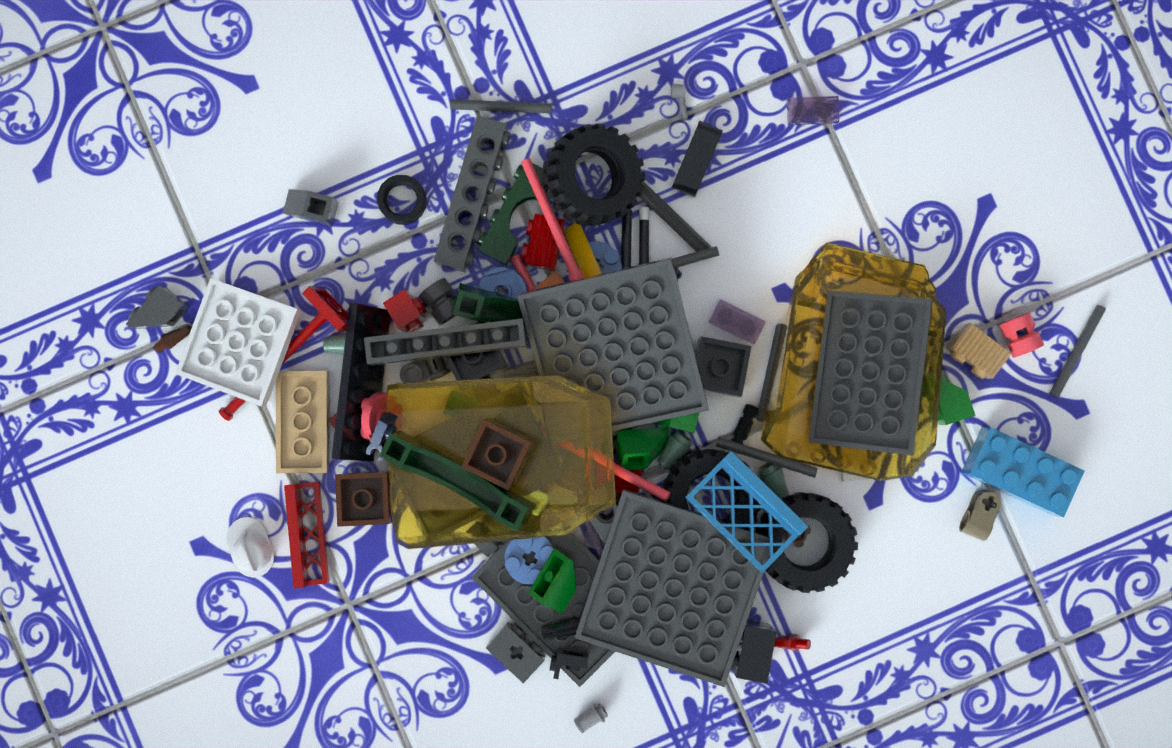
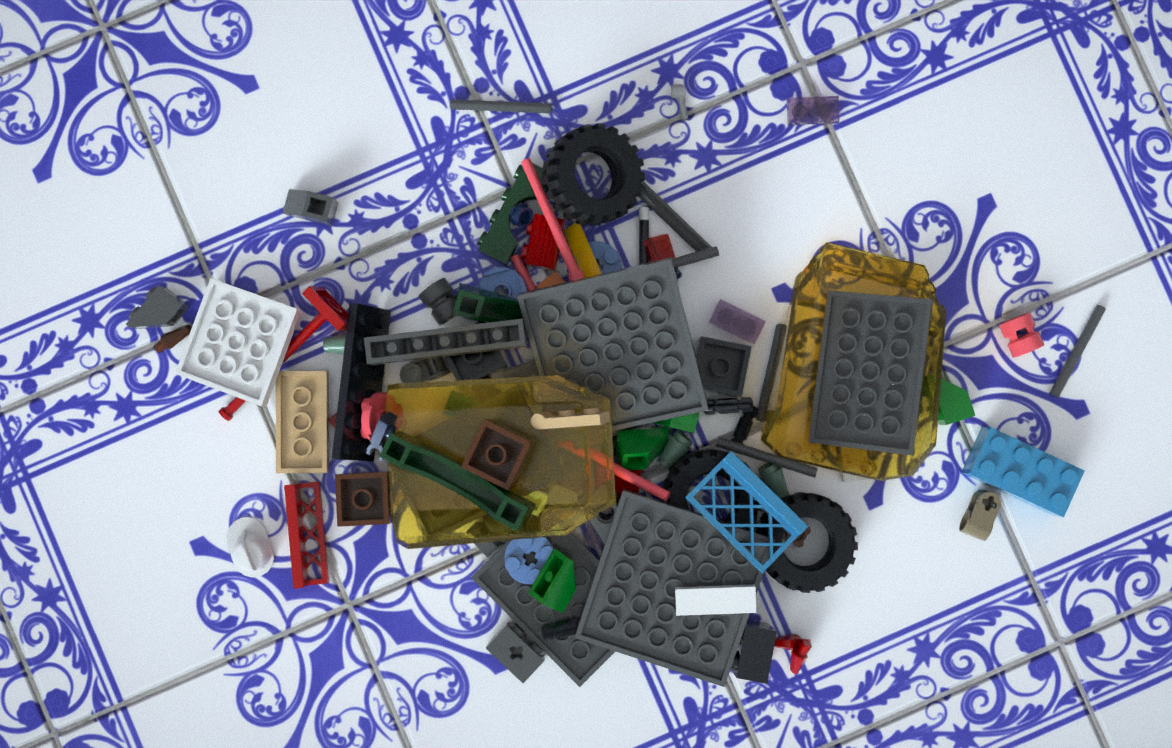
(395, 181): black tyre -> none
(406, 311): red brick -> none
(483, 131): dark grey brick -> none
(521, 215): none -> dark blue plate
(569, 418): none -> tan plate
(572, 659): black bracket -> none
(591, 717): light grey pin -> none
(626, 239): black bar -> none
(658, 248): none -> clear red tile
(697, 159): black beam -> none
(715, 599): none -> white tile
(729, 405): none -> black axle
(799, 656): none -> red bar
(978, 352): tan brick -> none

